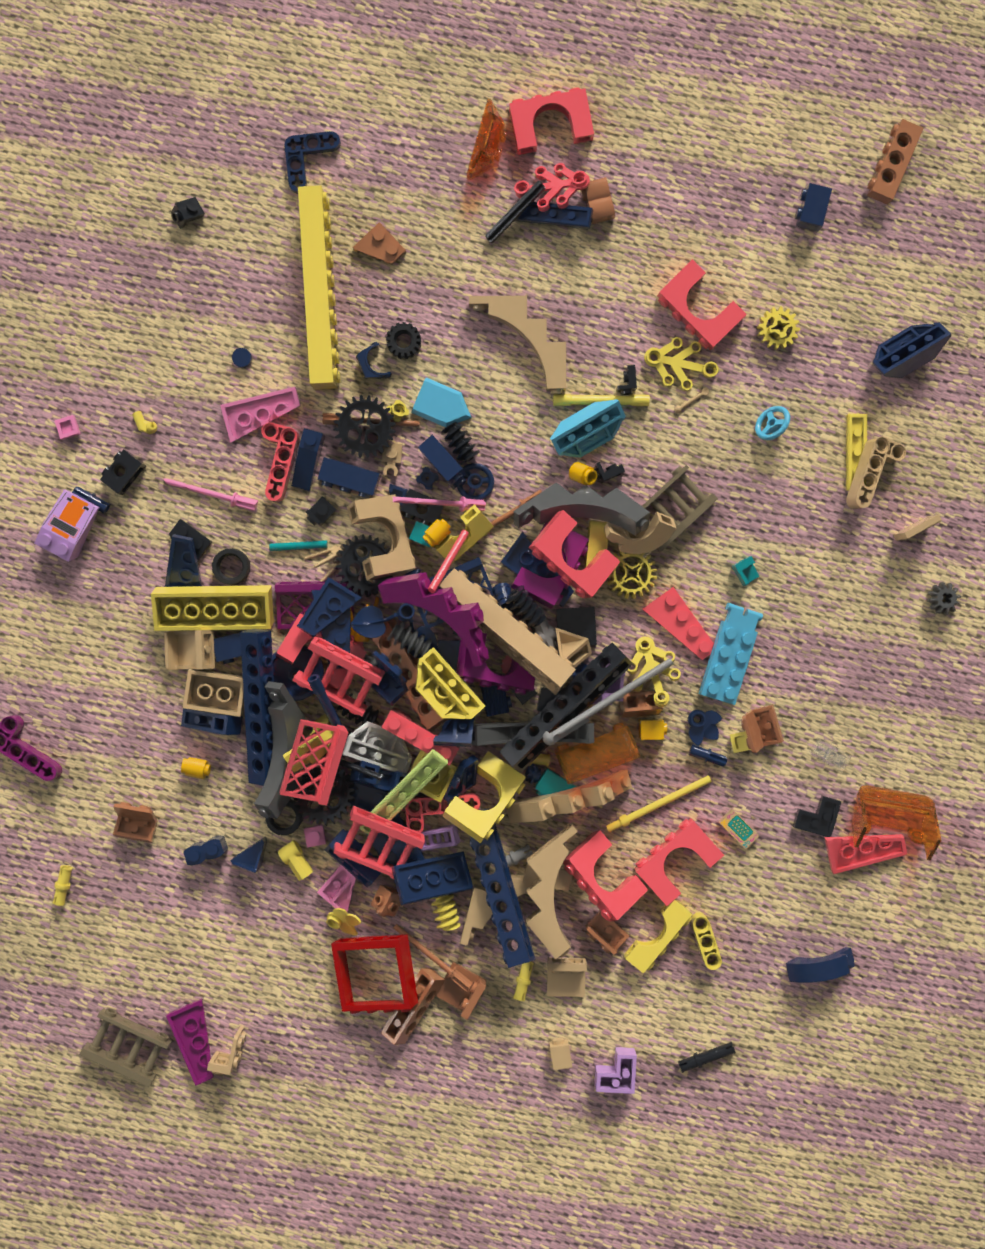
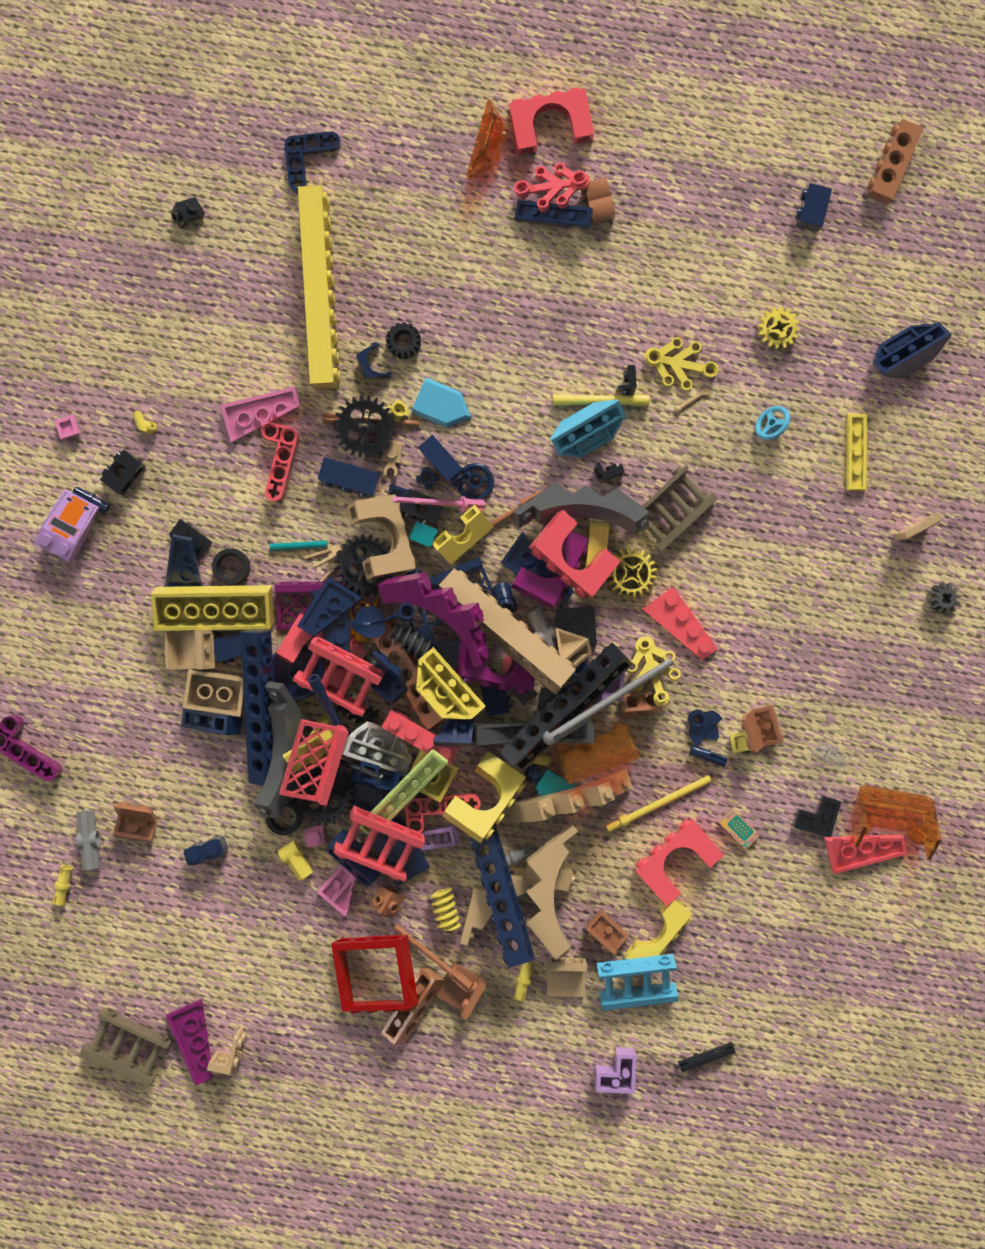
(88, 839): none -> light grey piece
(195, 768): yellow brick -> none
(236, 500): bright pink piece -> none
(241, 357): dark blue tile -> none
(252, 857): dark blue slope -> none
(307, 459): dark blue slope -> none
(320, 512): black bracket -> none
(341, 919): light yellow plate -> none
(380, 245): nougat wing -> none
(432, 878): dark blue tile -> none
(437, 532): yellow brick -> none
(448, 561): coral bar -> none
(459, 441): black piece -> none
(463, 778): dark blue wing -> none
(513, 313): tan arch -> none
(525, 607): black piece -> none
(528, 198): black axle -> none
(560, 1053): tan brick -> none
(581, 865): coral arch -> none
(582, 473): yellow brick -> none
(641, 995): none -> medium azure fence
(652, 729): yellow brick -> none
(656, 534): tan arch -> none
(708, 331): coral arch -> none
(710, 948): light yellow beam -> none
(730, 654): medium azure hinge -> none
(745, 570): teal panel -> none
(820, 968): dark blue arch -> none
(859, 494): tan beam -> none

